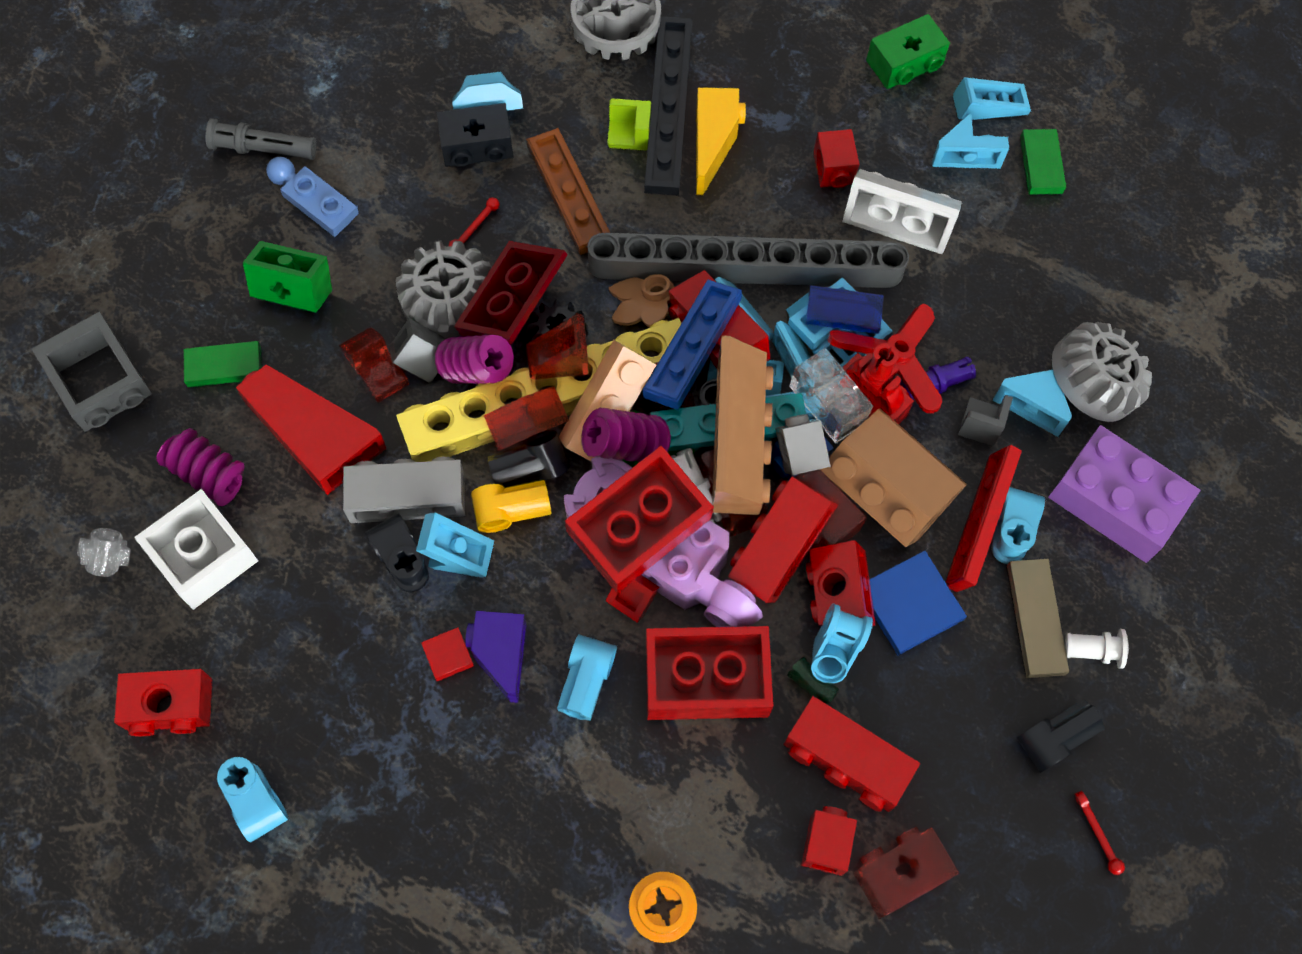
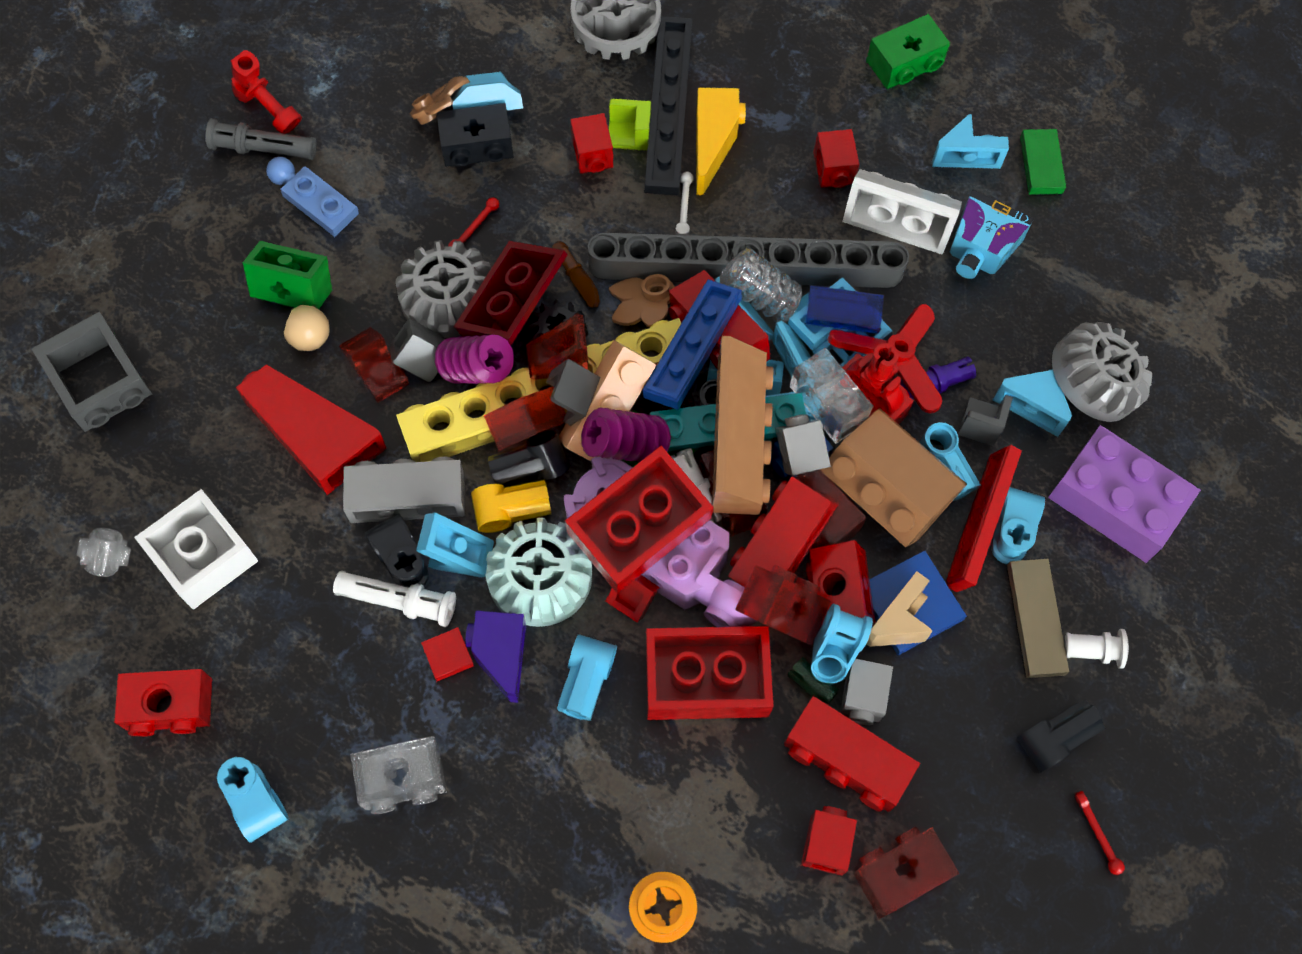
(202, 465): magenta piece -> none
(221, 363): green tile -> none
(247, 86): none -> red bar
(306, 328): none -> tan piece
(377, 767): none -> clear brick
(412, 600): none -> white pin
(428, 105): none -> medium nougat plate
(543, 601): none -> light aqua gear
(567, 187): dark orange tile -> none
(573, 389): none -> dark grey panel
(579, 277): none -> reddish brown piece
(592, 143): none -> red brick
(683, 228): none -> white hinge
(763, 285): none -> clear piece
(784, 604): none -> clear red brick
(866, 692): none -> light grey brick
(898, 621): none -> tan slope
(951, 455): none -> medium azure piece
(971, 91): medium azure slope -> none
(987, 235): none -> torso

